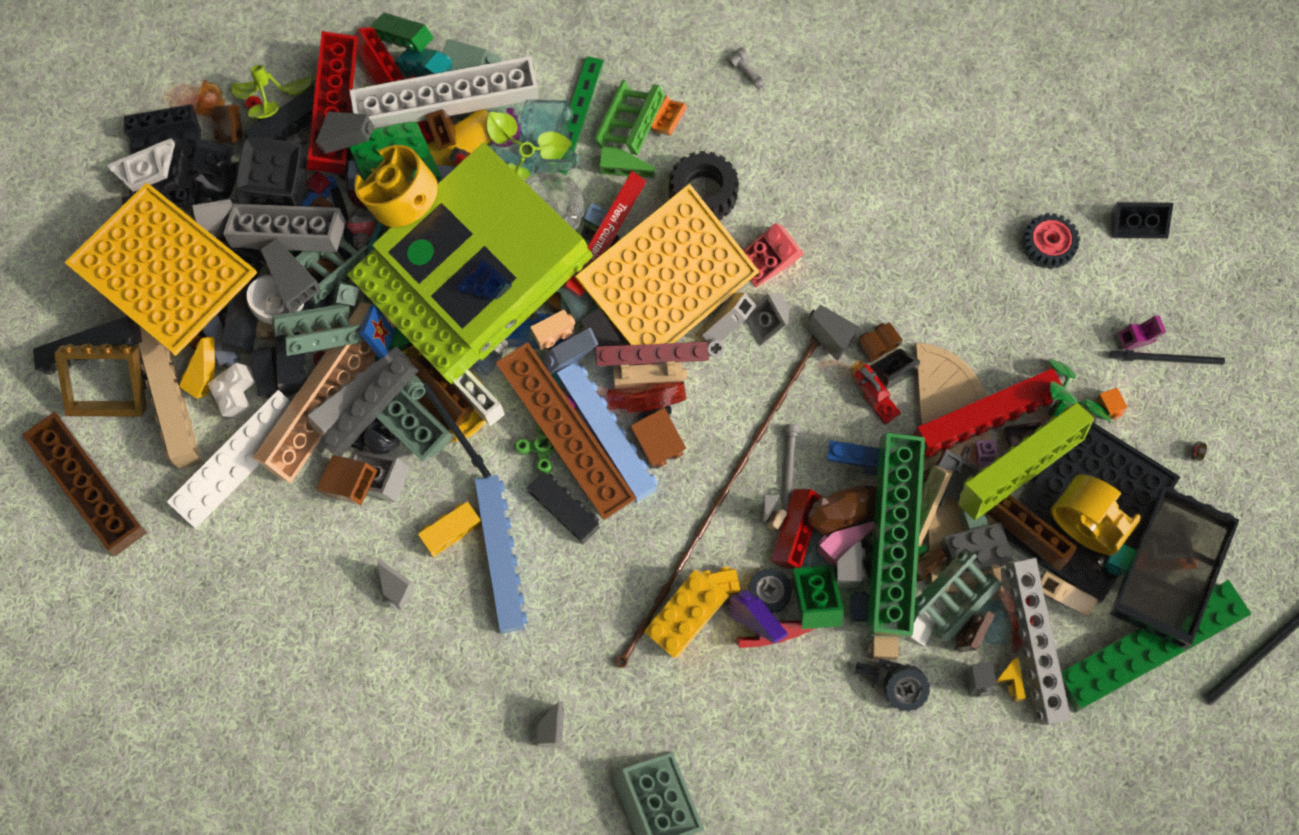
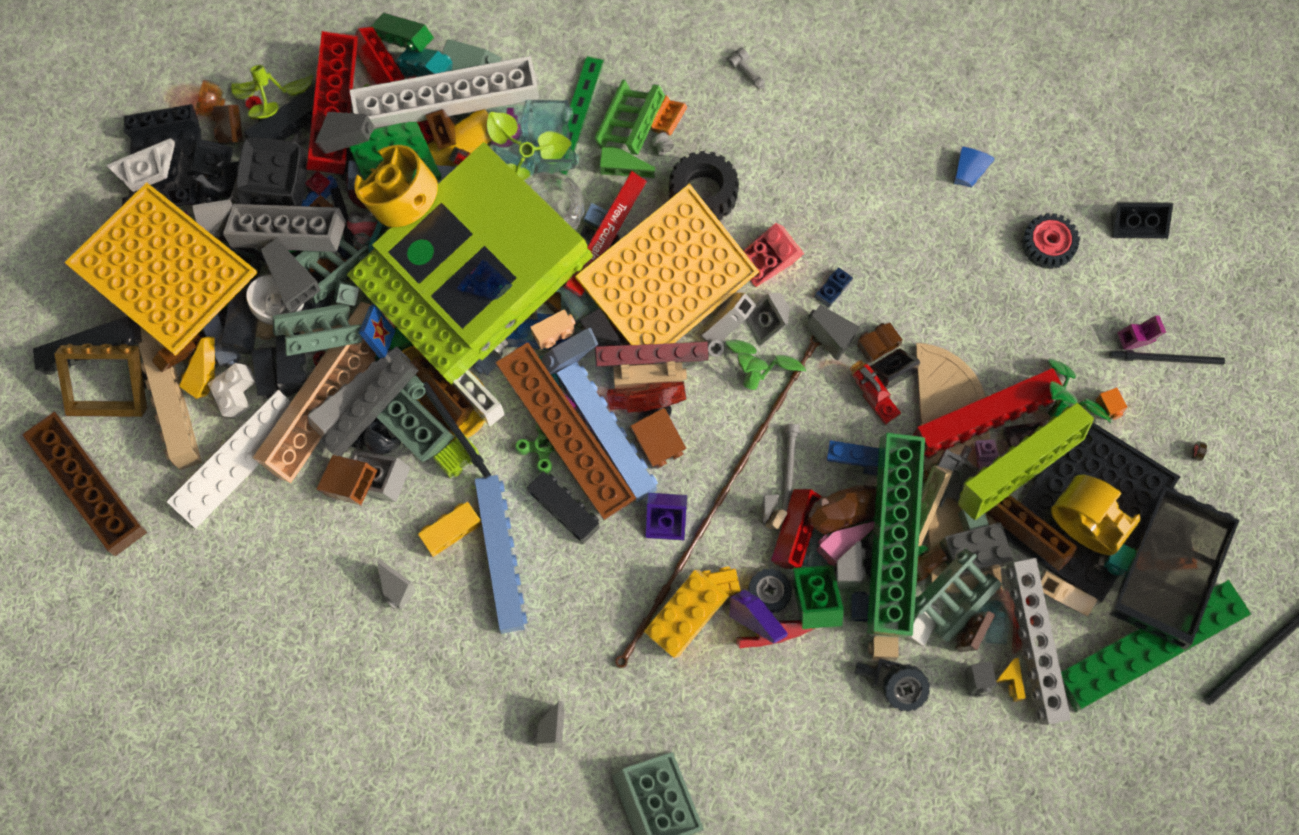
(165, 359): none -> reddish brown piece
(453, 458): none -> lime brick
(662, 143): none -> light grey wheel
(666, 516): none -> dark purple slope
(752, 365): none -> bright green plant
(833, 287): none -> dark blue slope
(971, 166): none -> slope

